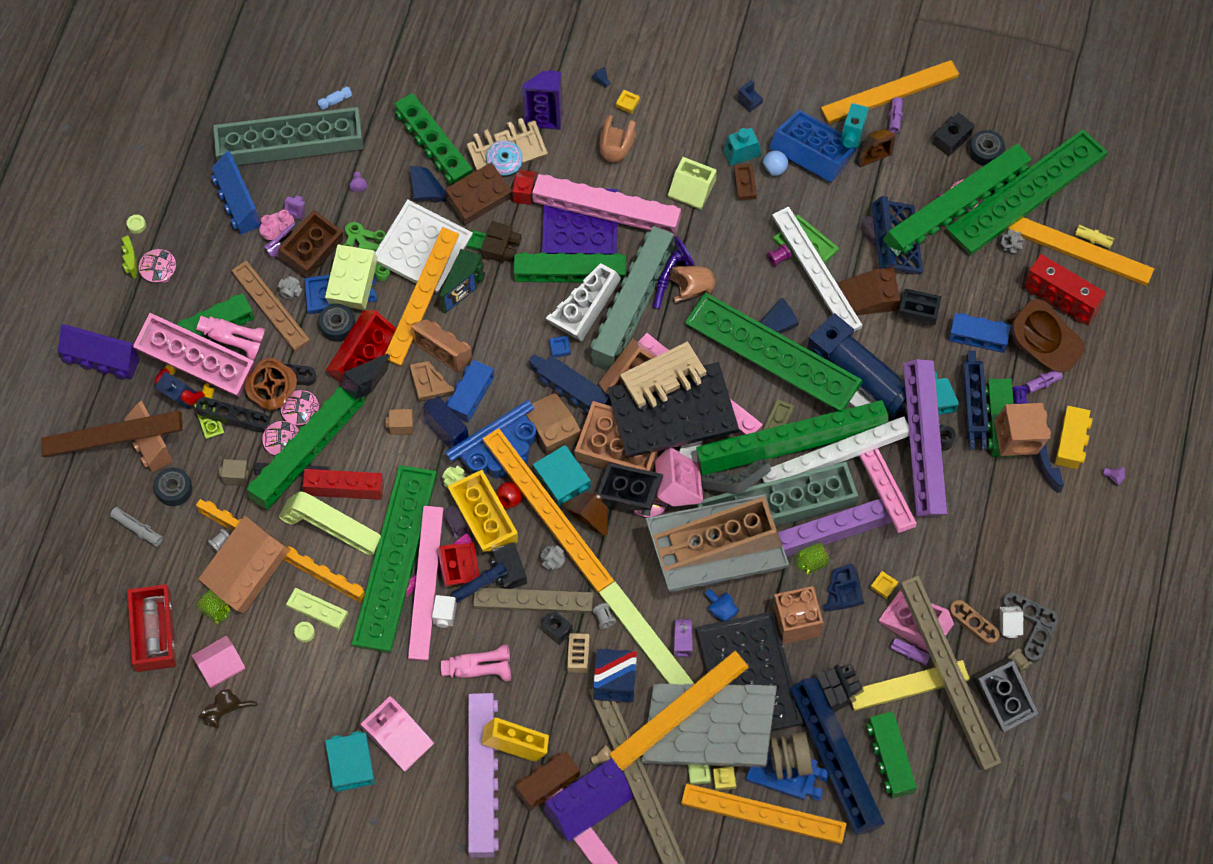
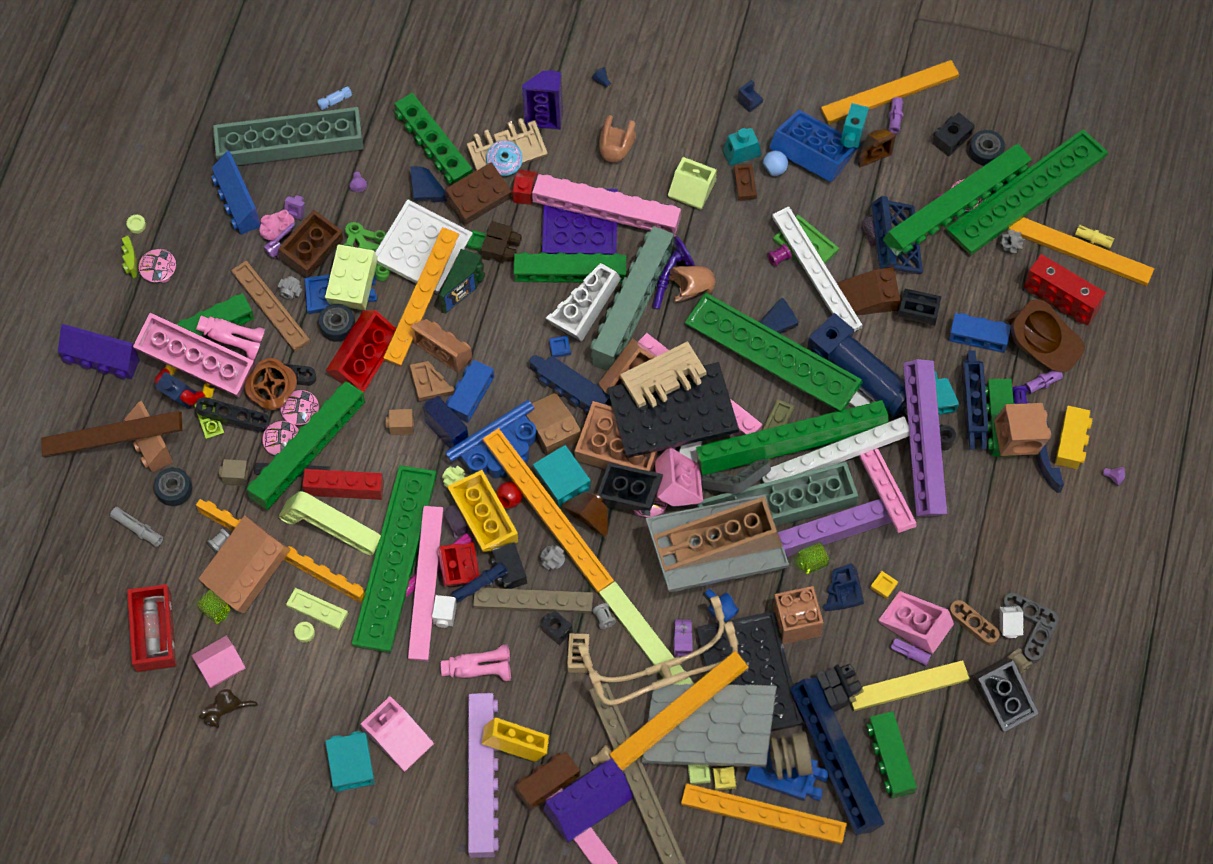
(364, 378): black slope -> none
(615, 675): dark blue panel -> none
(627, 101): yellow plate -> none
(664, 666): none -> tan bar
(950, 673): dark tan plate -> none

